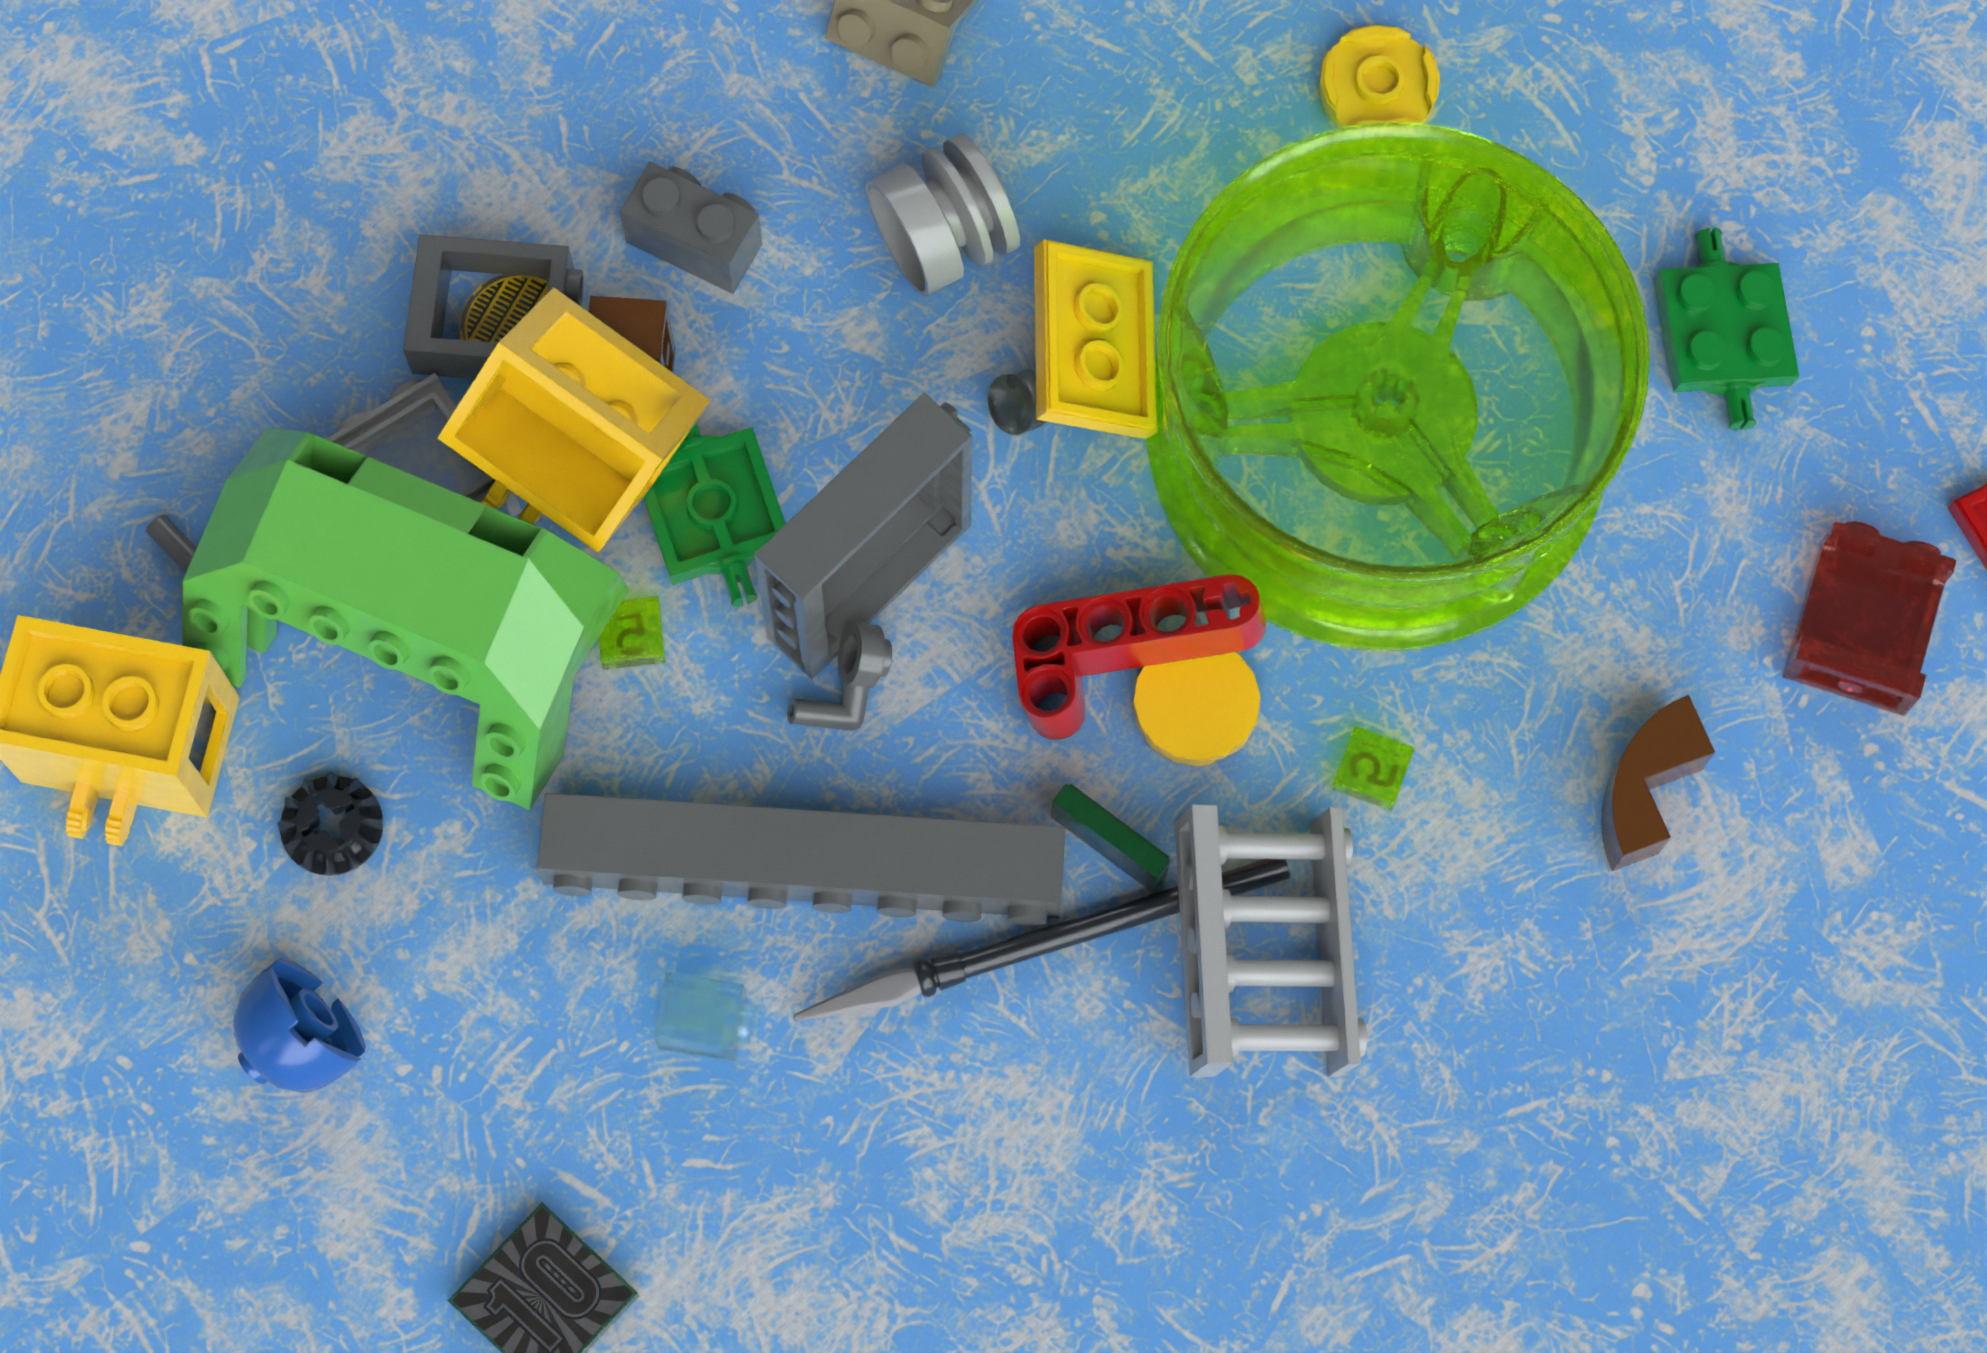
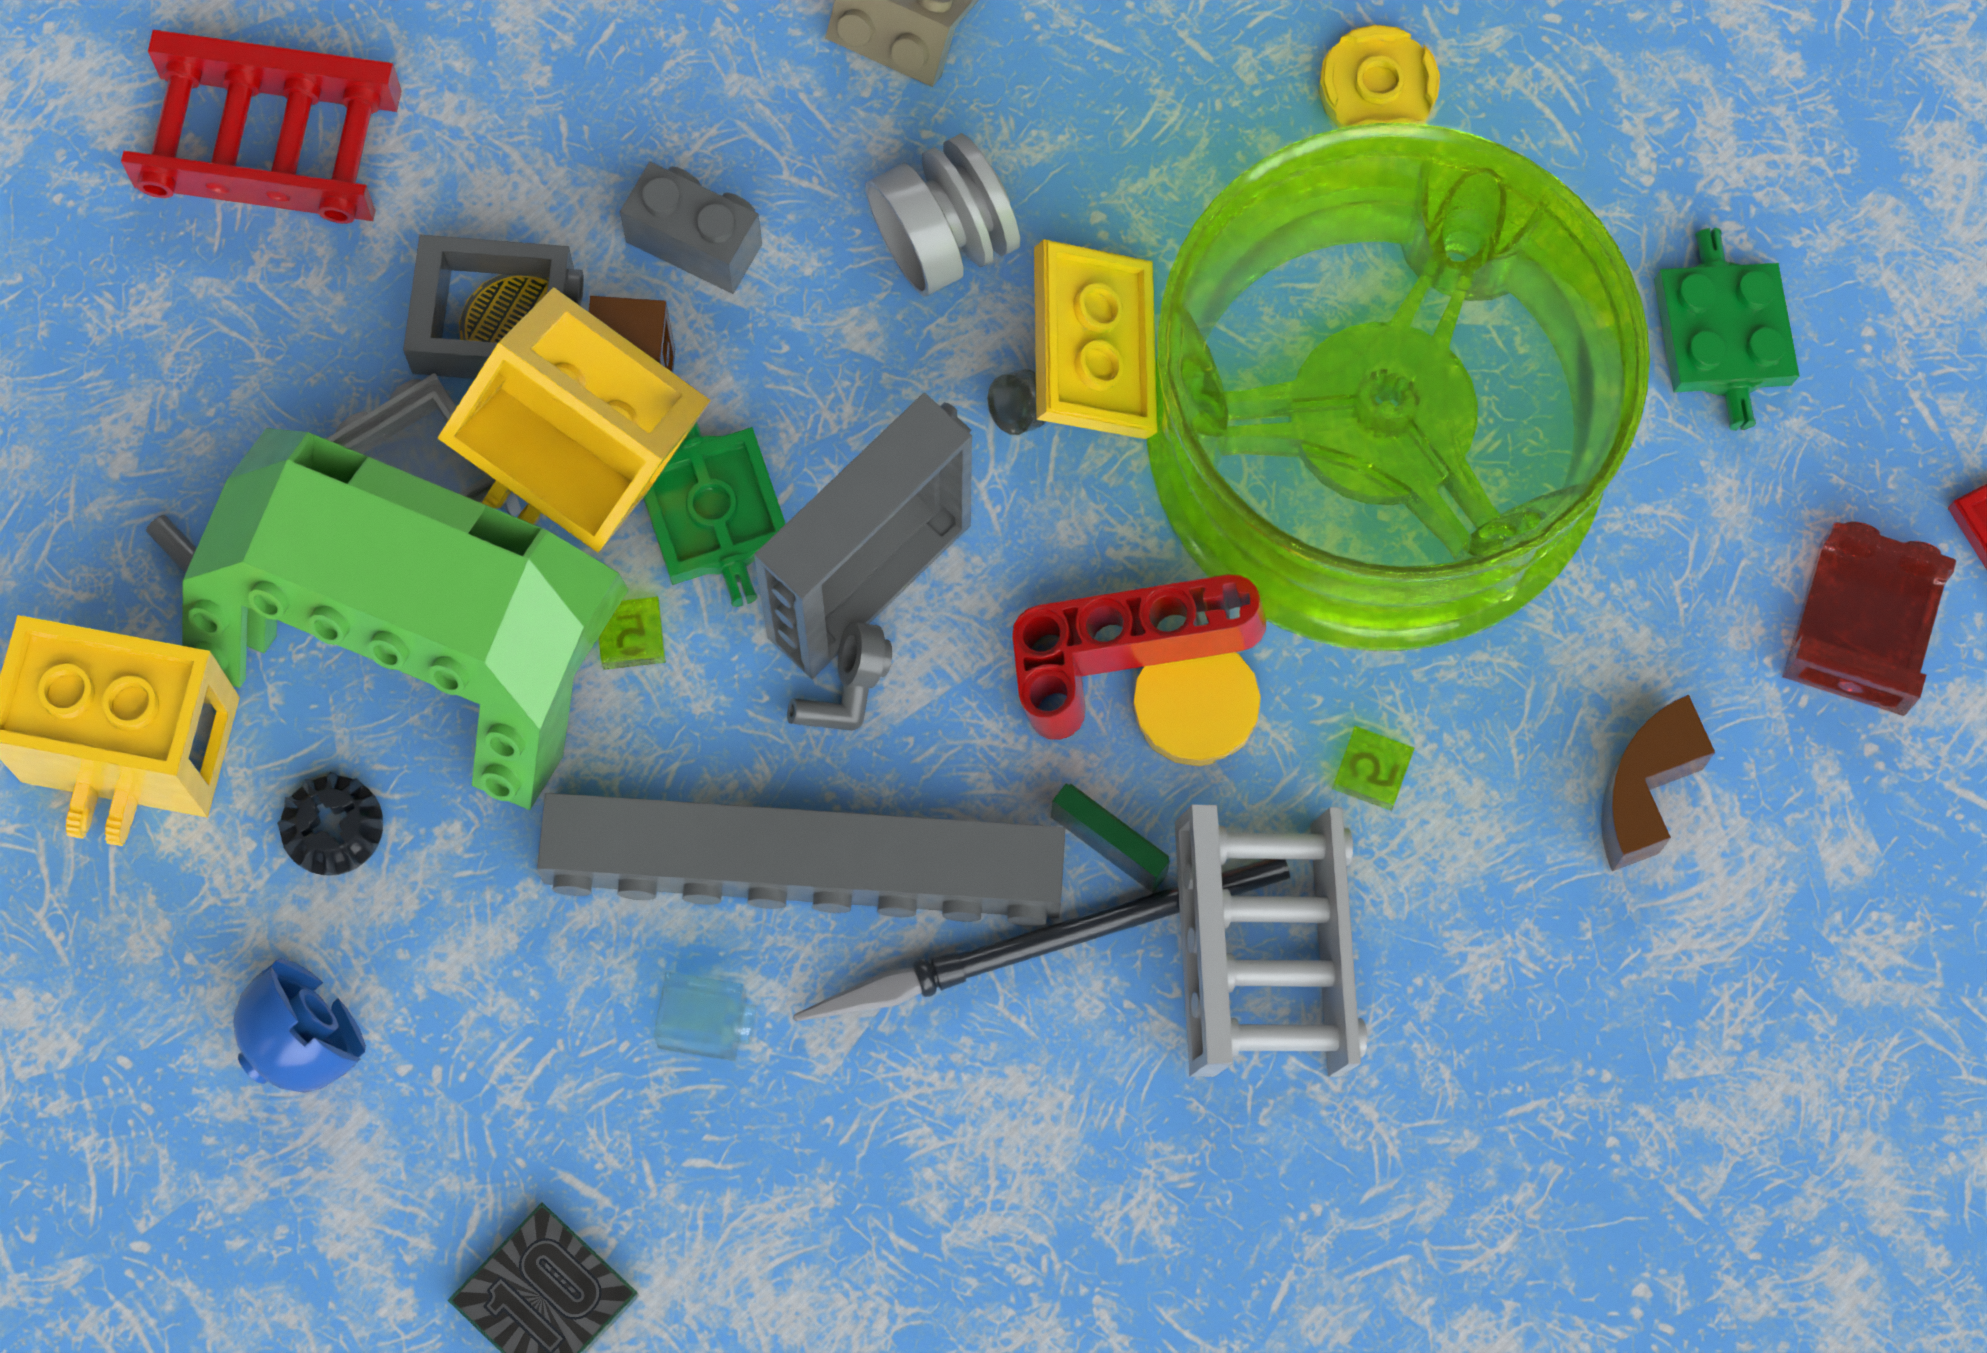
(245, 72): none -> red fence

